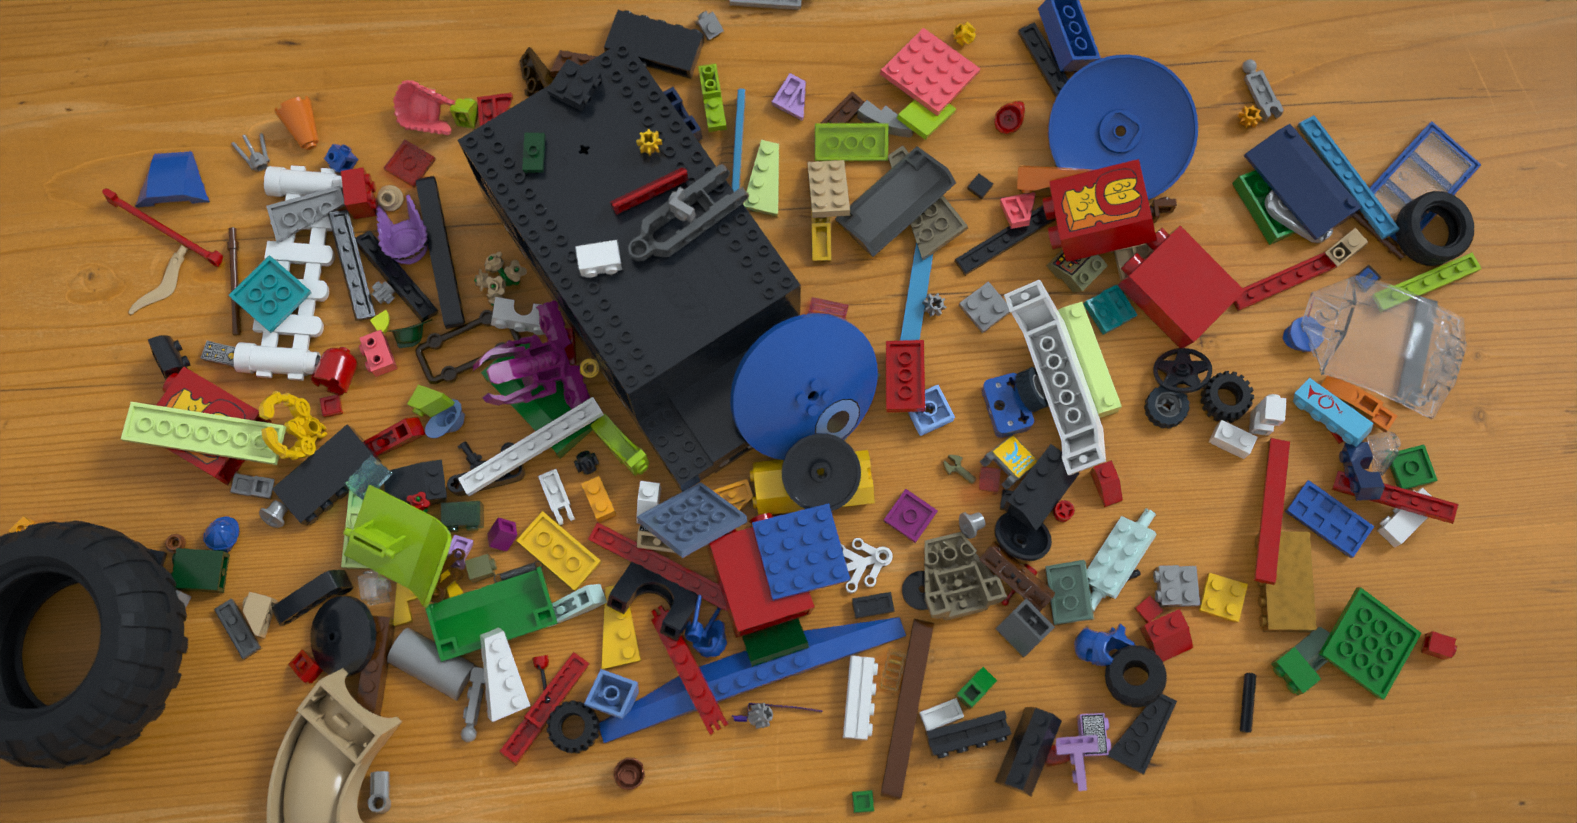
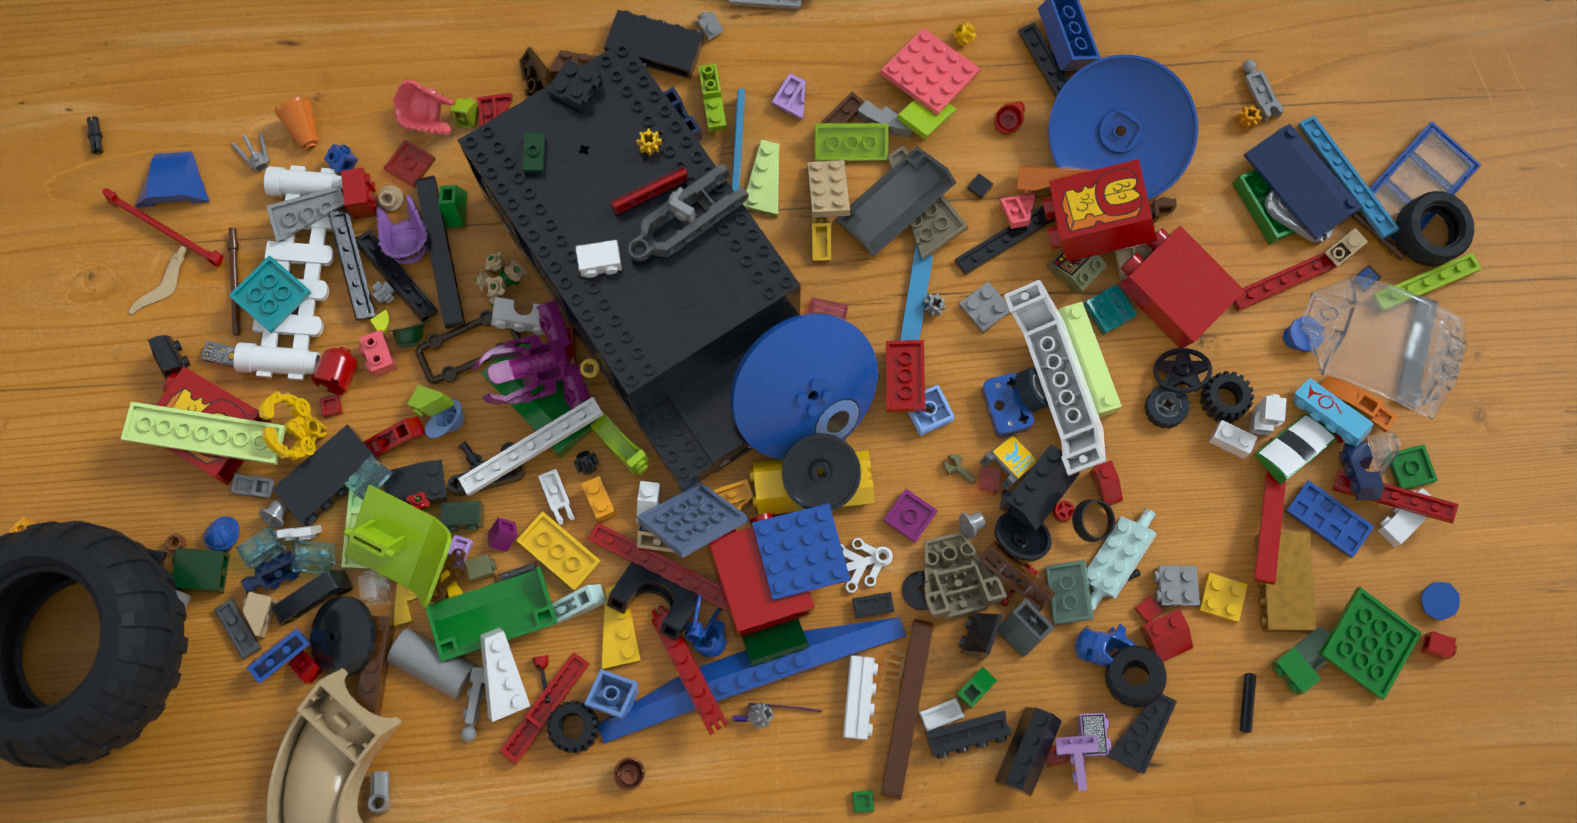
(94, 135): none -> black pin
(261, 547): none -> clear light blue brick
(271, 573): none -> dark blue brick
(278, 655): none -> blue brick
(302, 533): none -> white plate
(313, 556): none -> clear light blue bracket
(453, 205): none -> green slope
(980, 635): none -> black slope
(1078, 525): none -> black tyre
(1294, 447): none -> slope
(1440, 600): none -> blue hat

